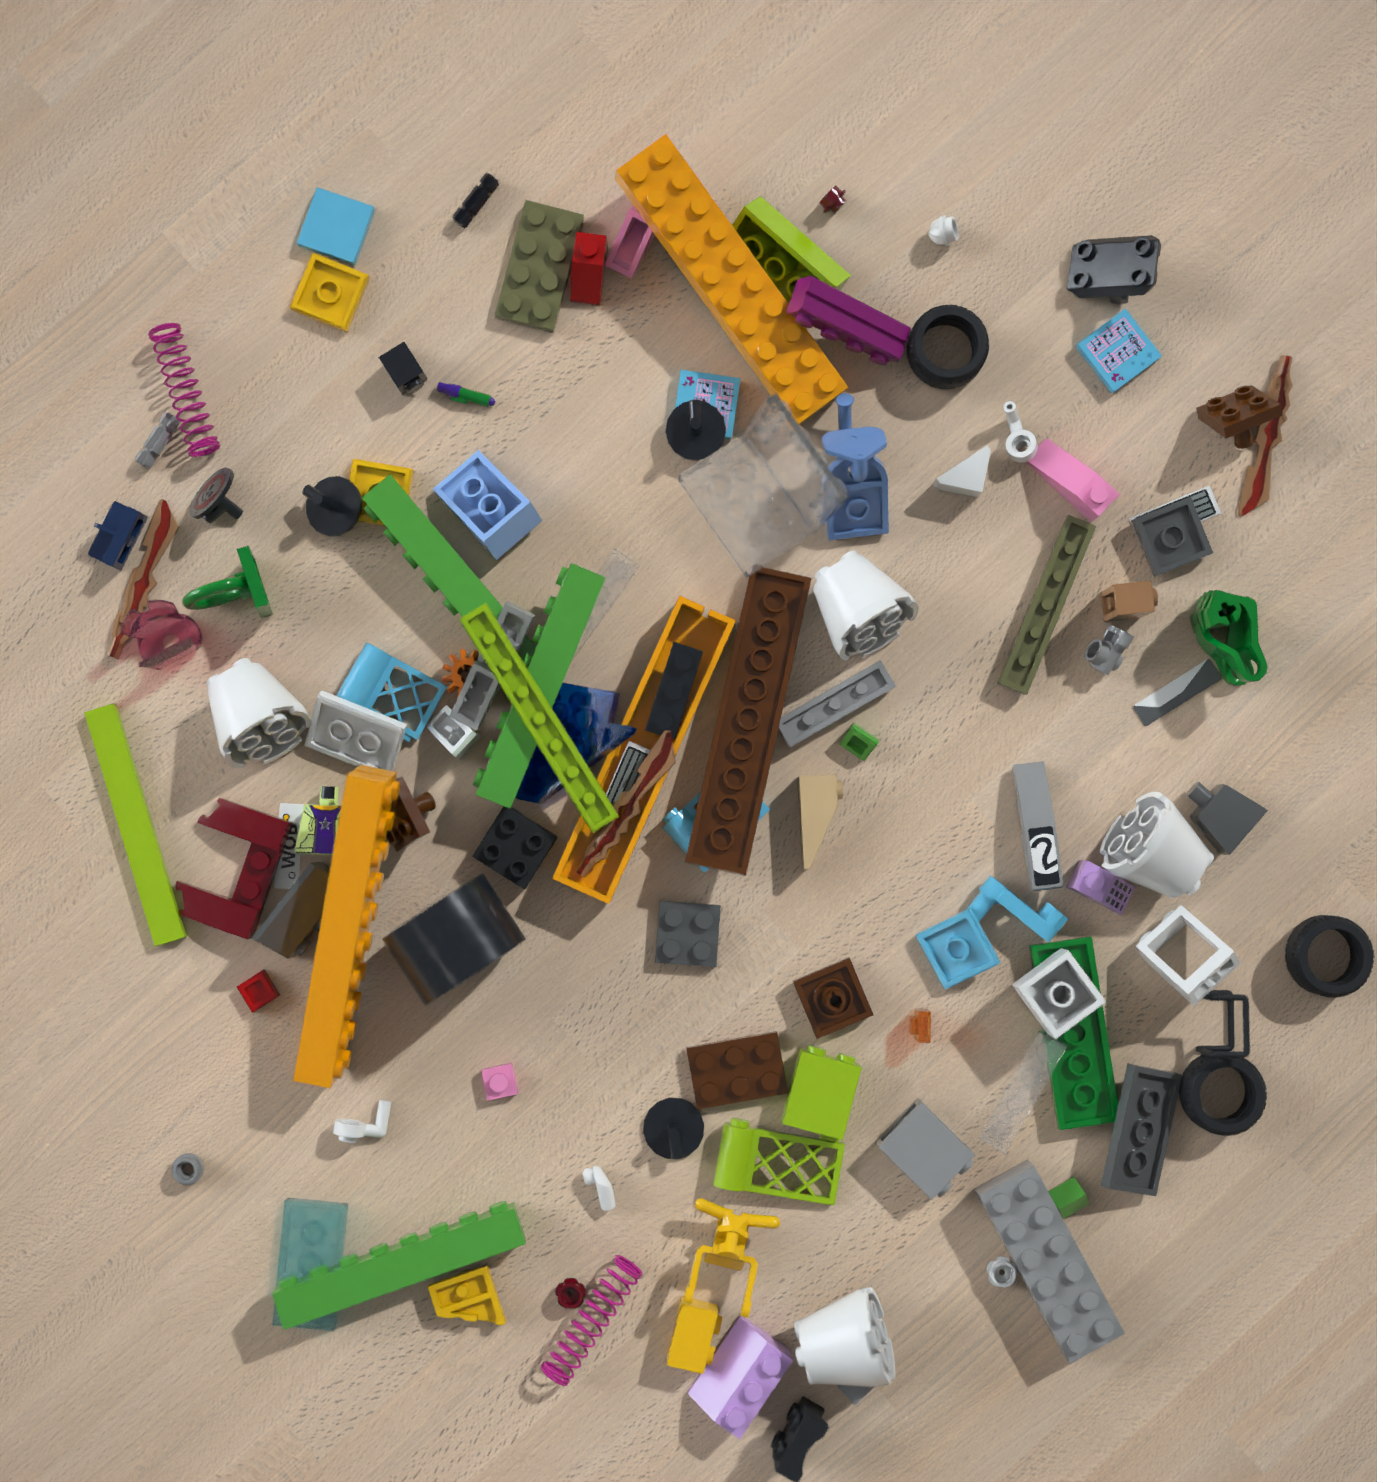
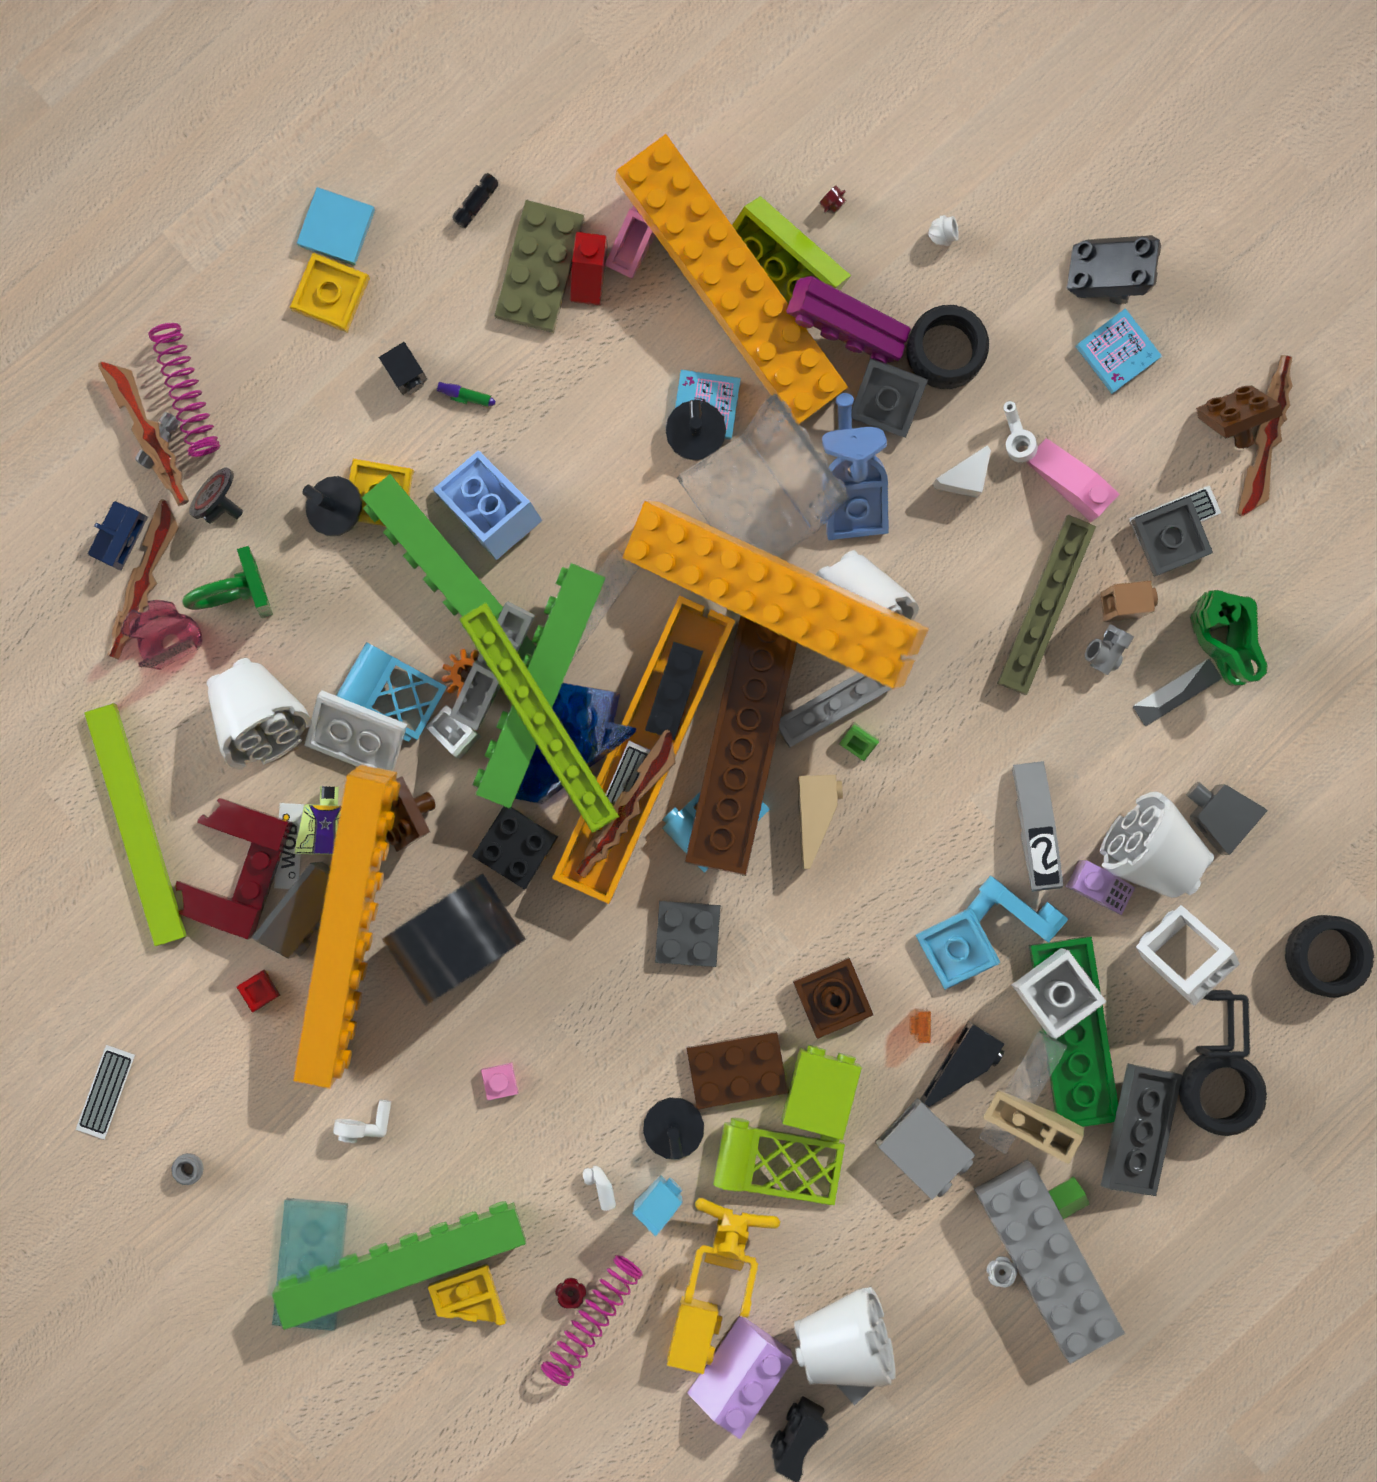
(105, 1092): none -> sticker
(147, 432): none -> medium nougat sword
(658, 1204): none -> medium azure slope
(775, 594): none -> light orange piece
(888, 398): none -> dark grey plate
(967, 1060): none -> black slope
(1035, 1125): none -> tan slope

